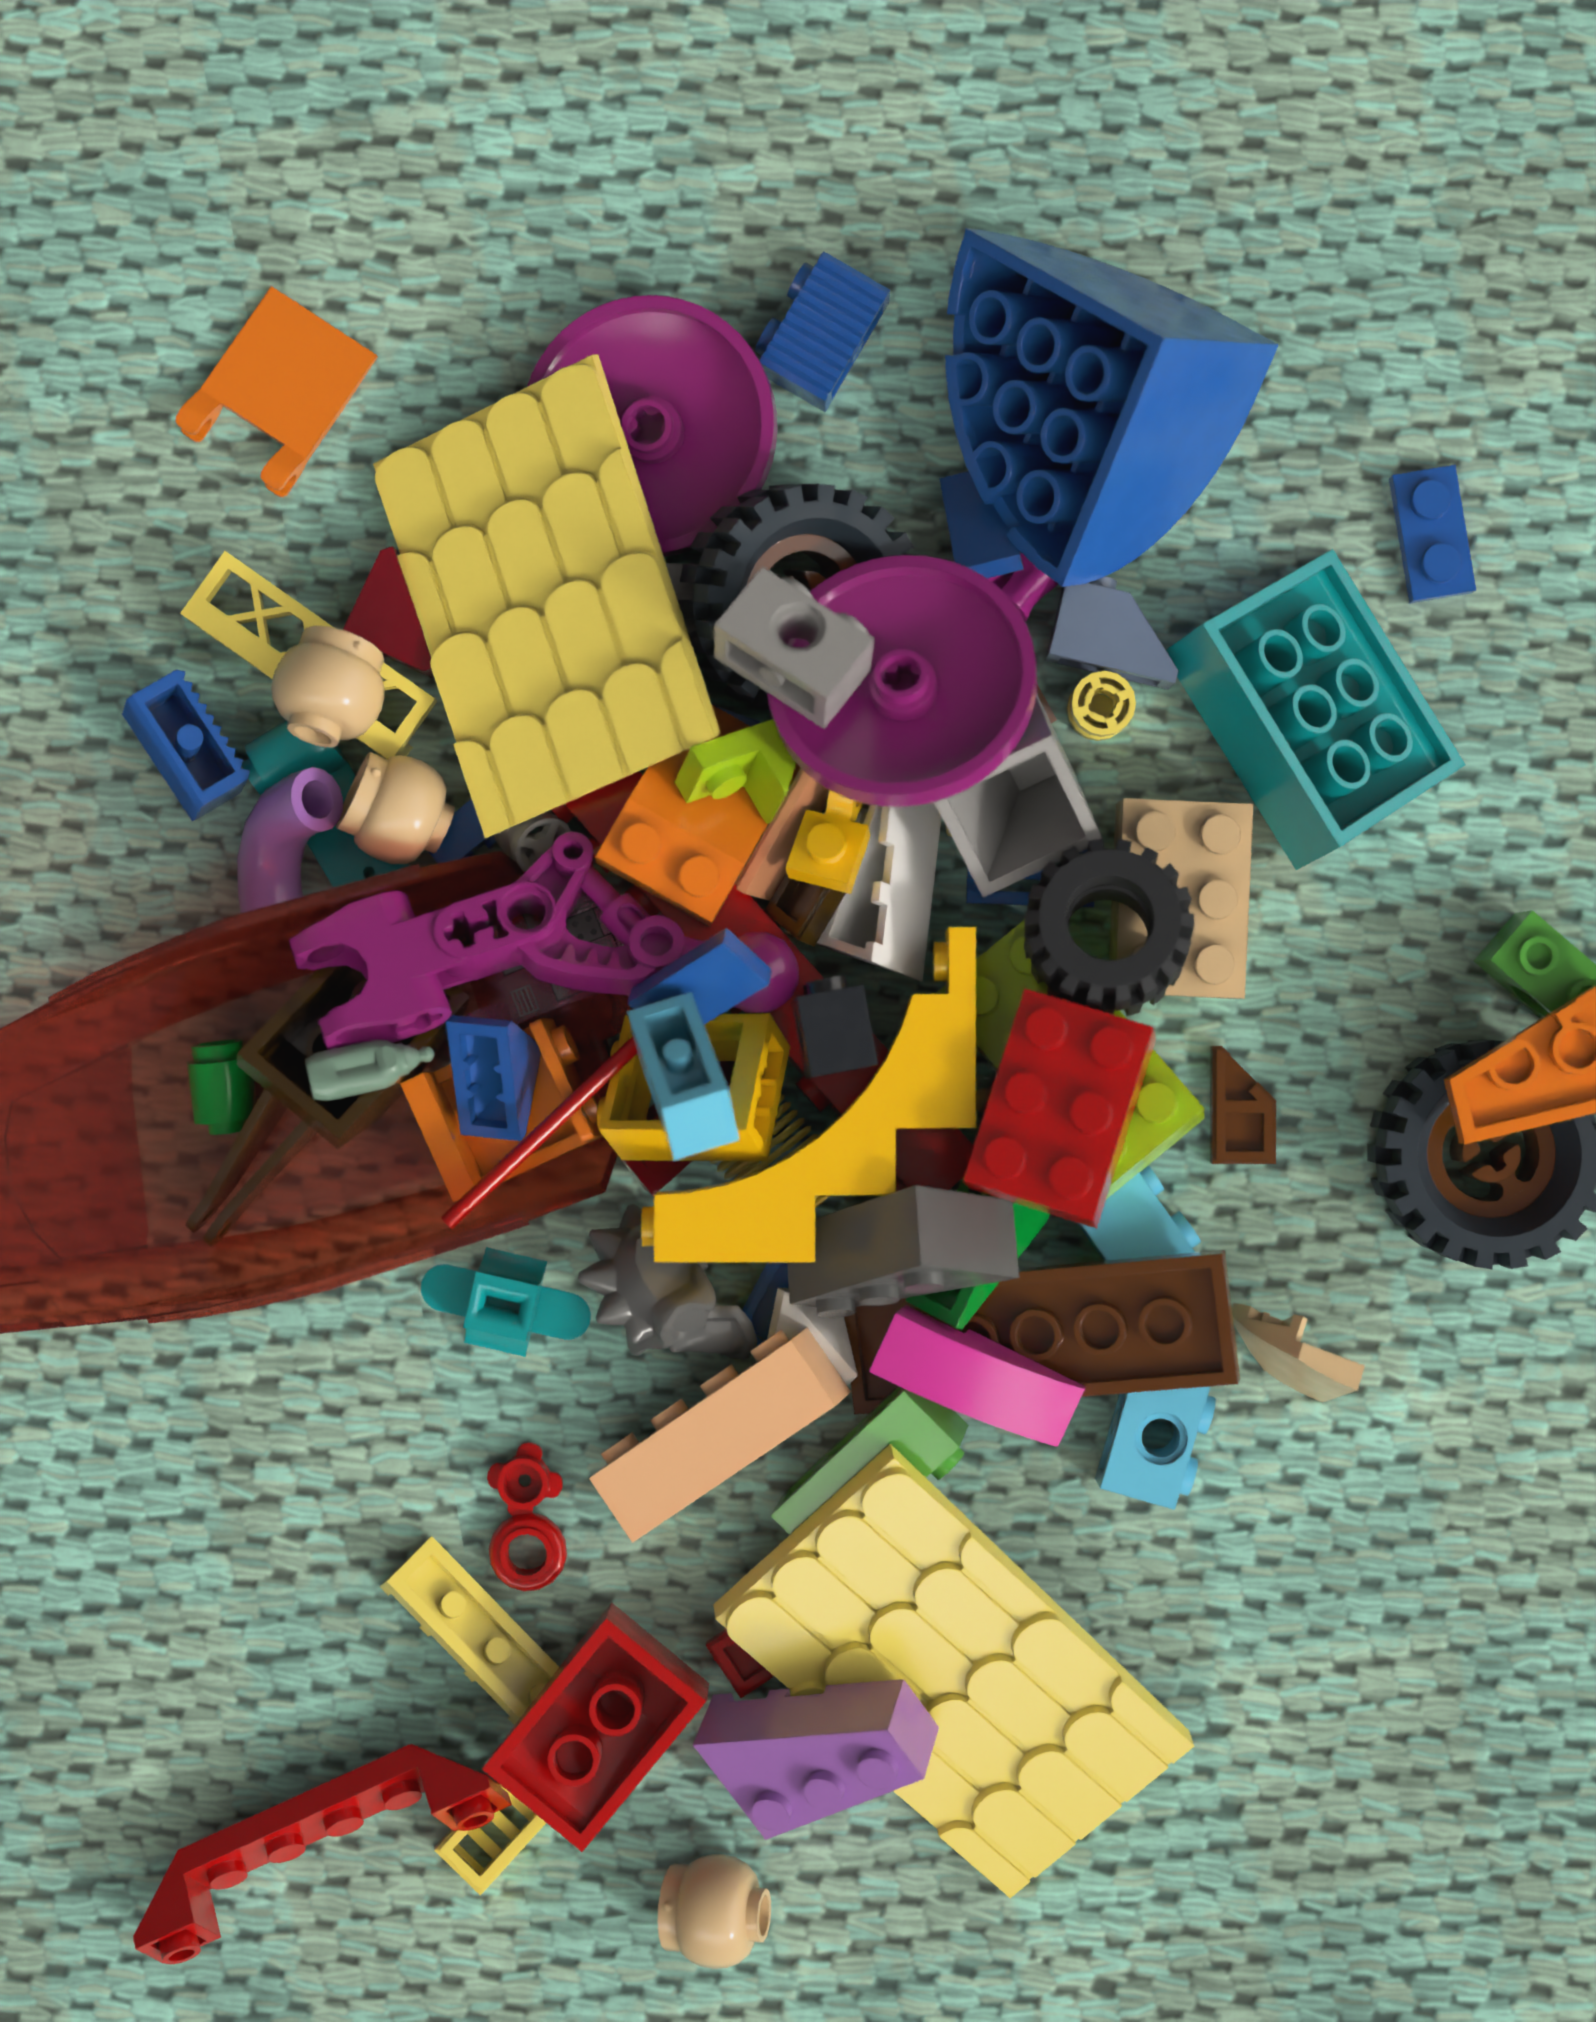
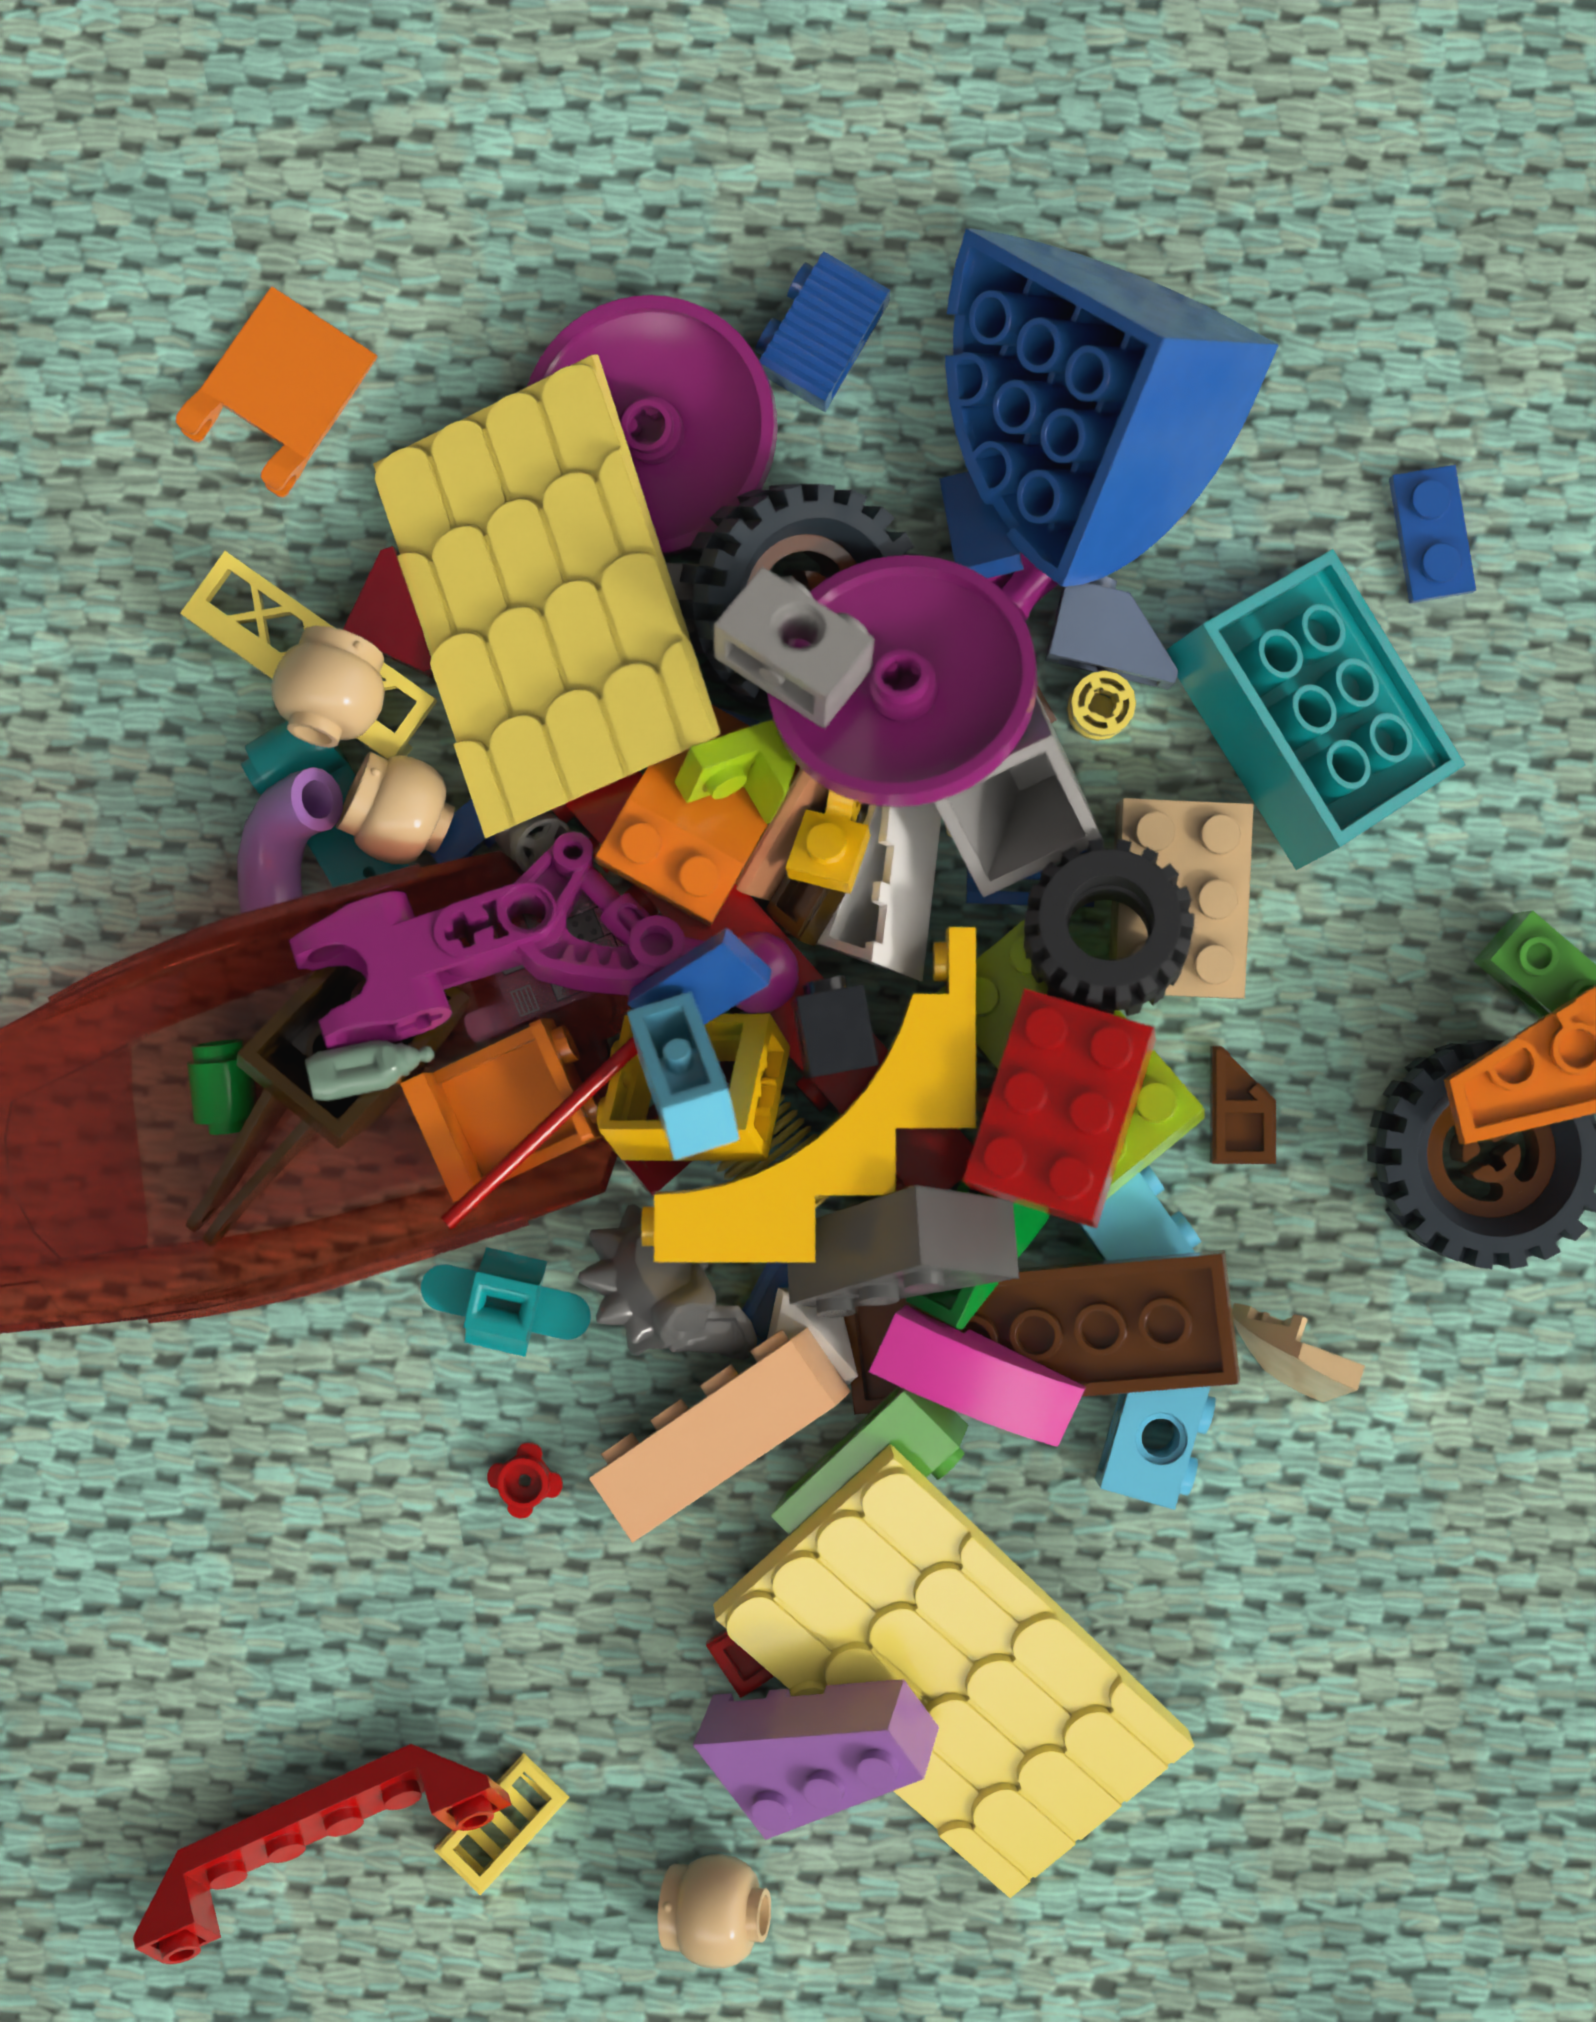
(185, 744): blue brick -> none
(471, 1627): light yellow hinge -> none
(492, 1076): blue slope -> none
(544, 1530): red piece -> none
(597, 1727): red slope -> none

